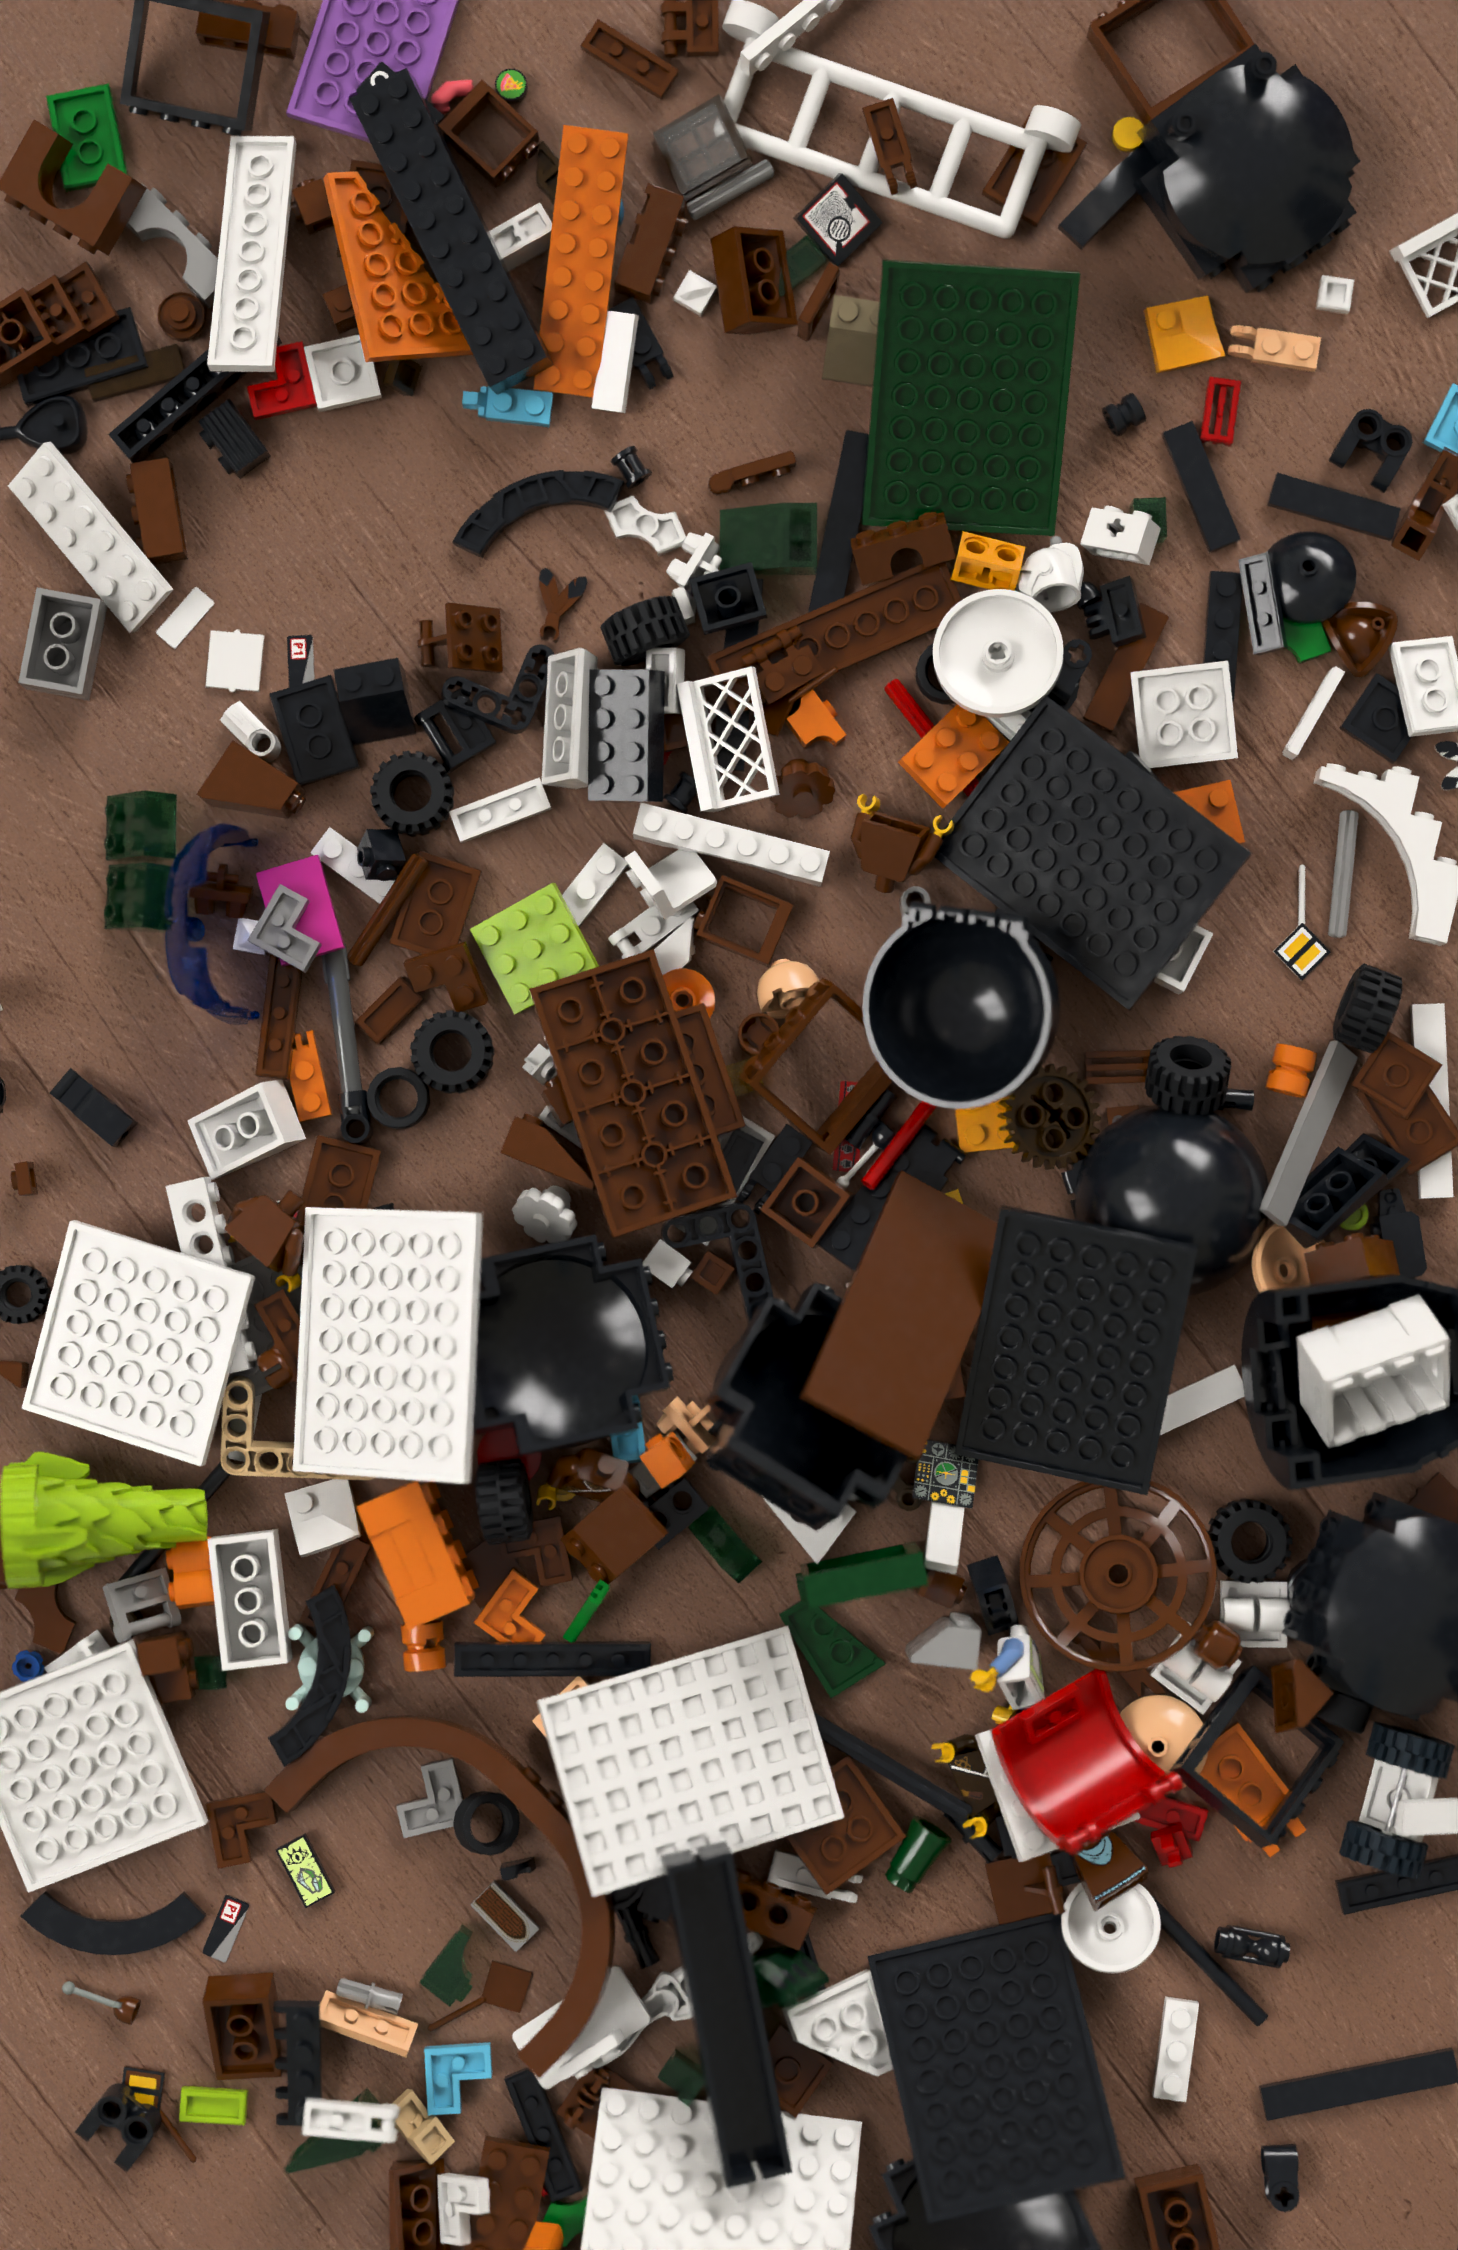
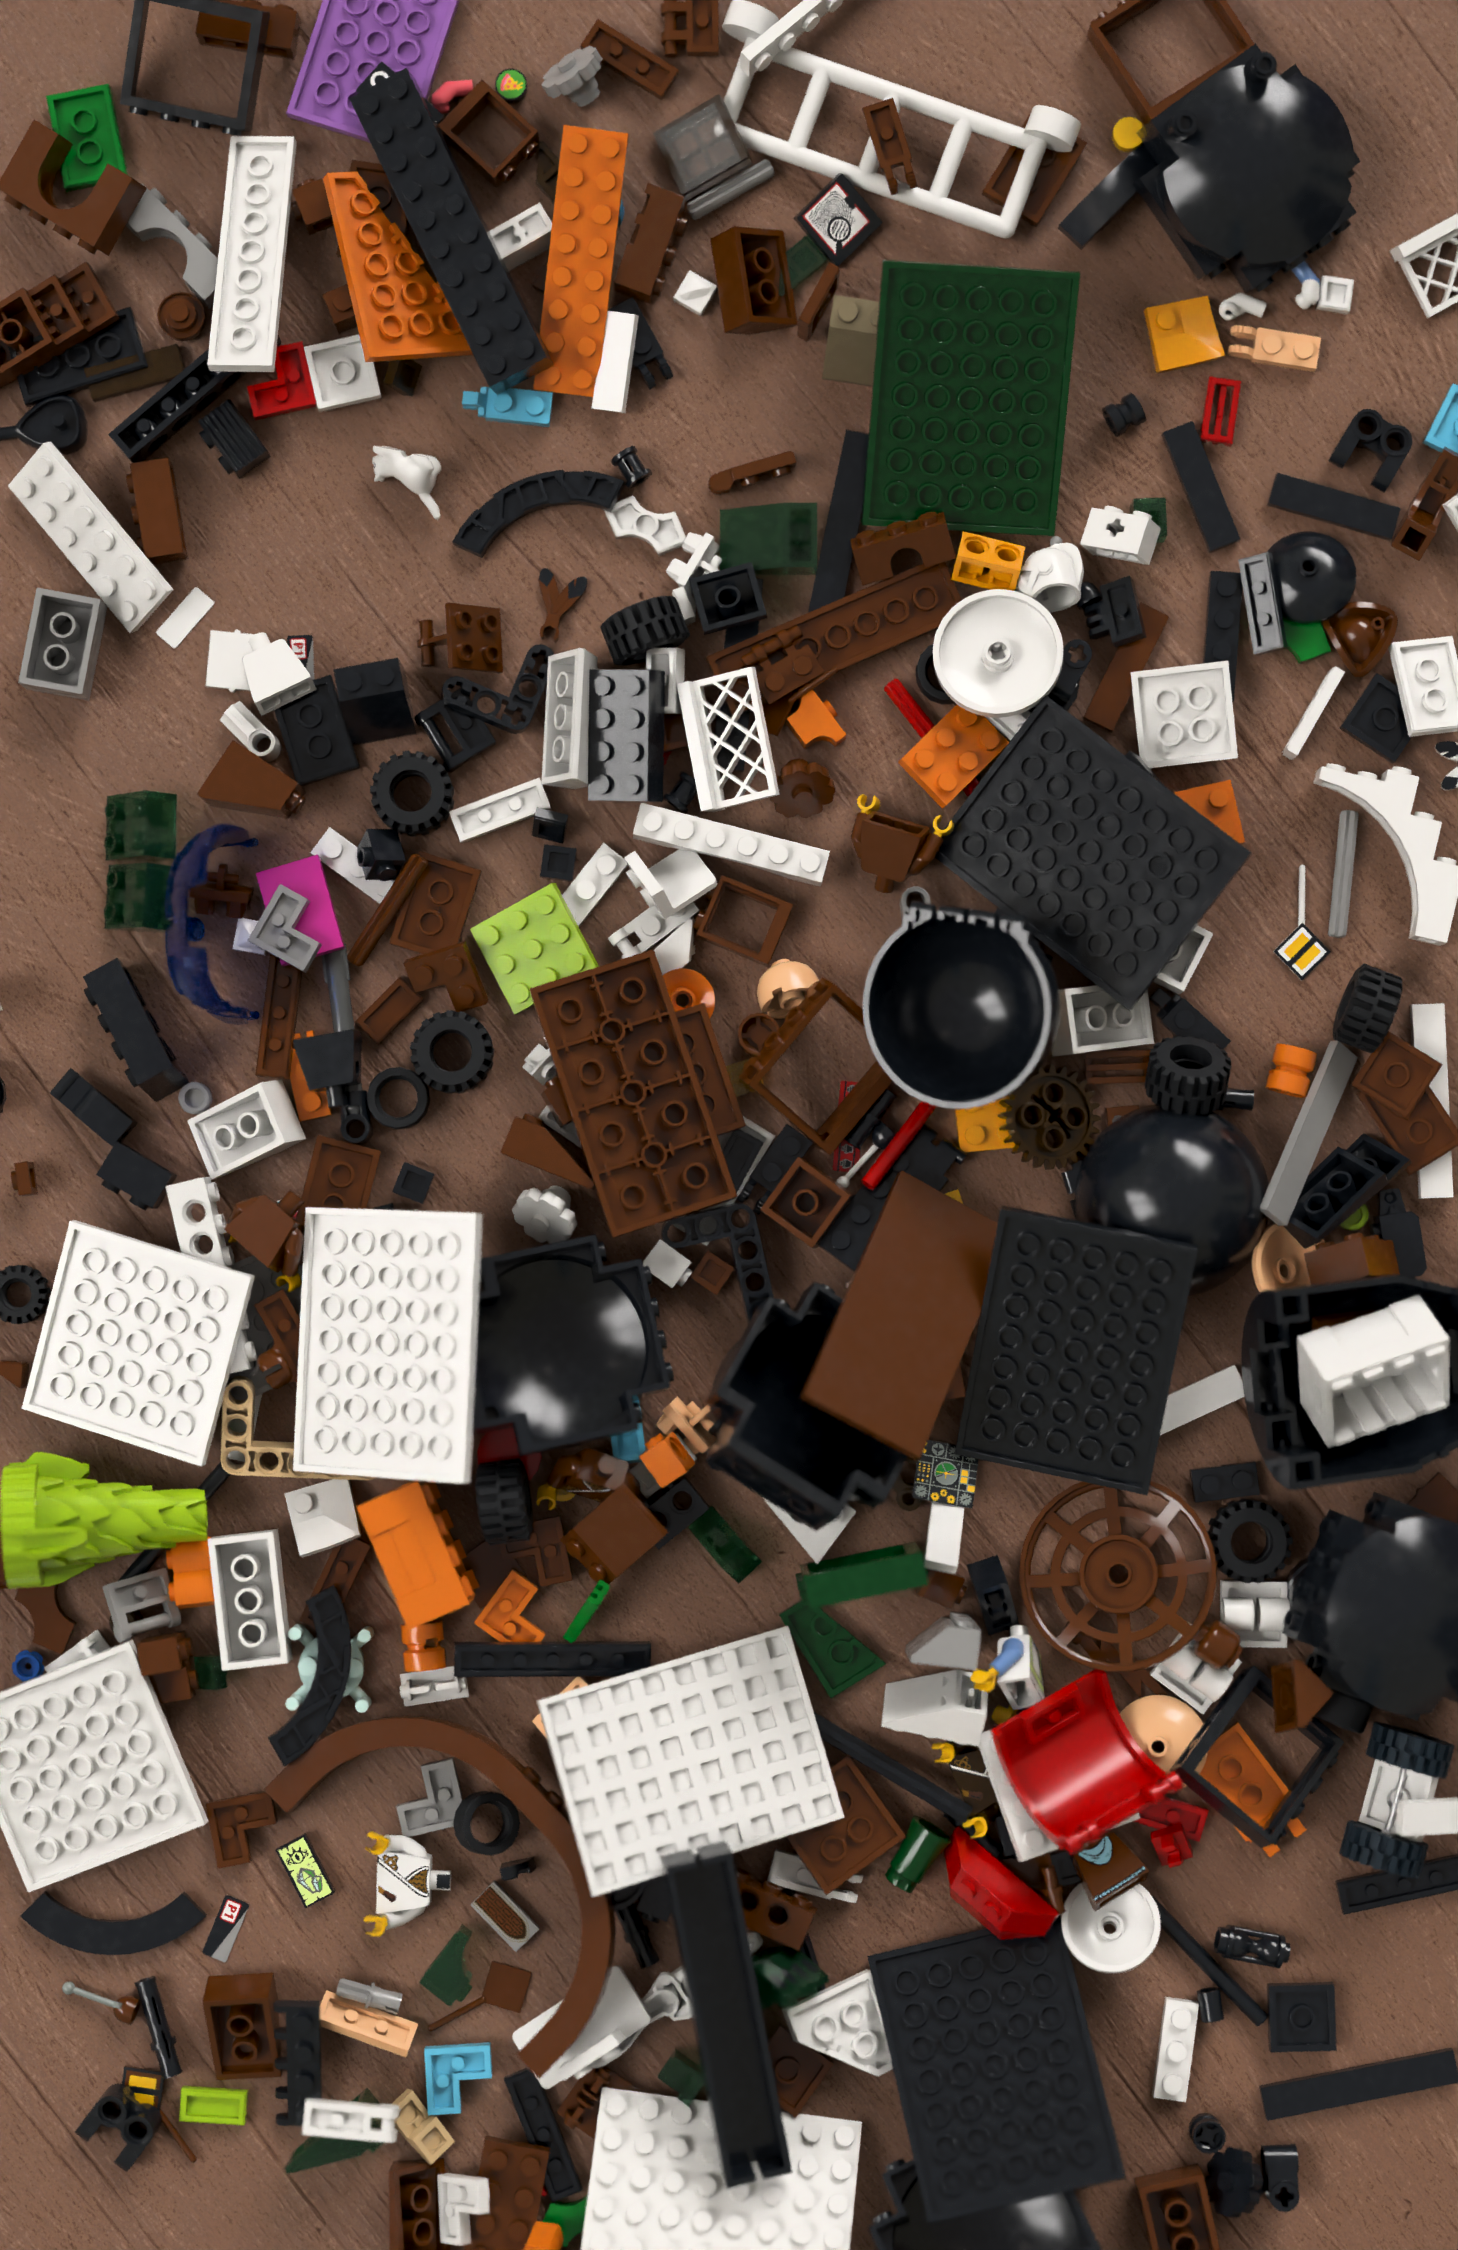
(133, 1031): none -> black wedge
(135, 1175): none -> black brick
(158, 2027): none -> black pin
(195, 1098): none -> light grey tile
(275, 674): none -> white torso
(331, 1063): none -> black torso
(403, 1881): none -> white torso
(413, 1183): none -> black plate
(415, 471): none -> white animal
(432, 1686): none -> white hinge
(549, 825): none -> black tile
(558, 863): none -> black plate
(575, 76): none -> light grey plant
(937, 1707): none -> white slope
(994, 1892): none -> red wedge
(1098, 1022): none -> white slope
(1185, 1020): none -> black hinge
(1208, 2140): none -> black wheel
(1210, 2004): none -> black hinge
(1224, 1482): none -> black plate
(1234, 2182): none -> black plant
(1239, 304): none -> white arm
(1301, 2017): none -> black plate
(1310, 286): none -> white arm

